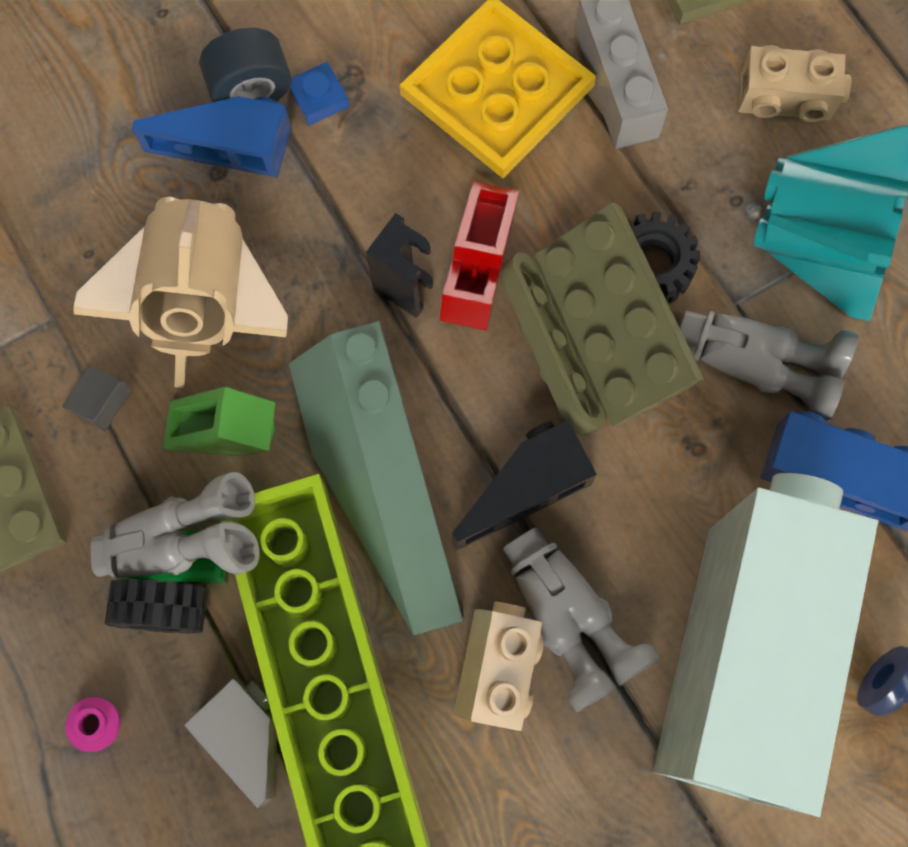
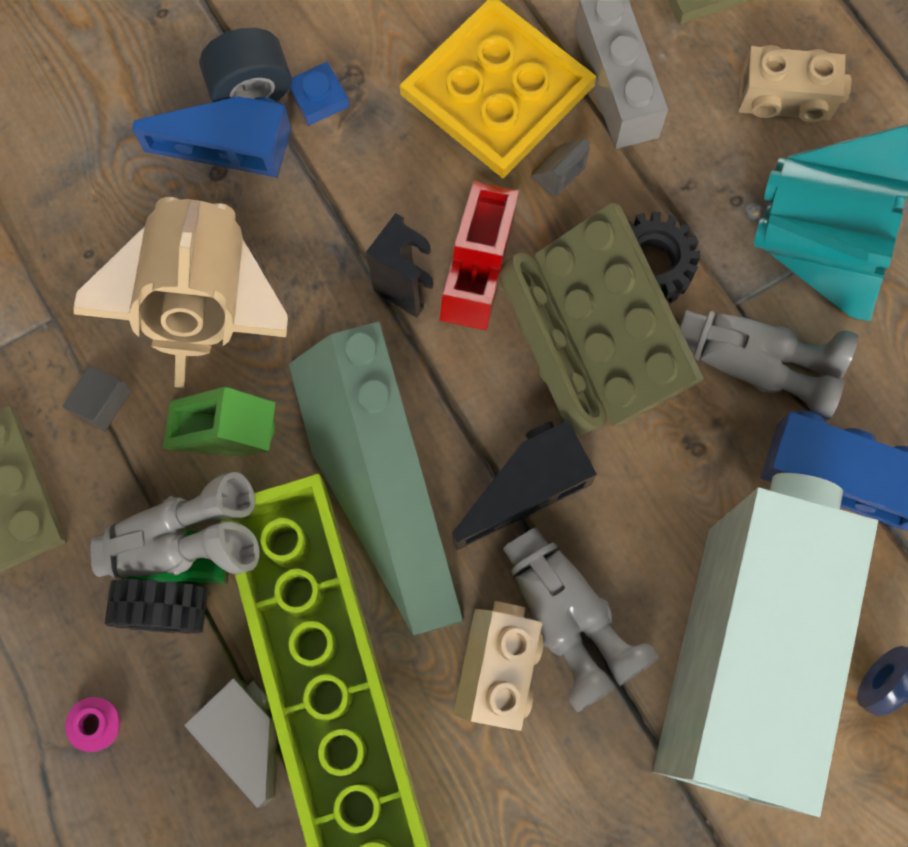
(562, 166): none -> dark grey slope

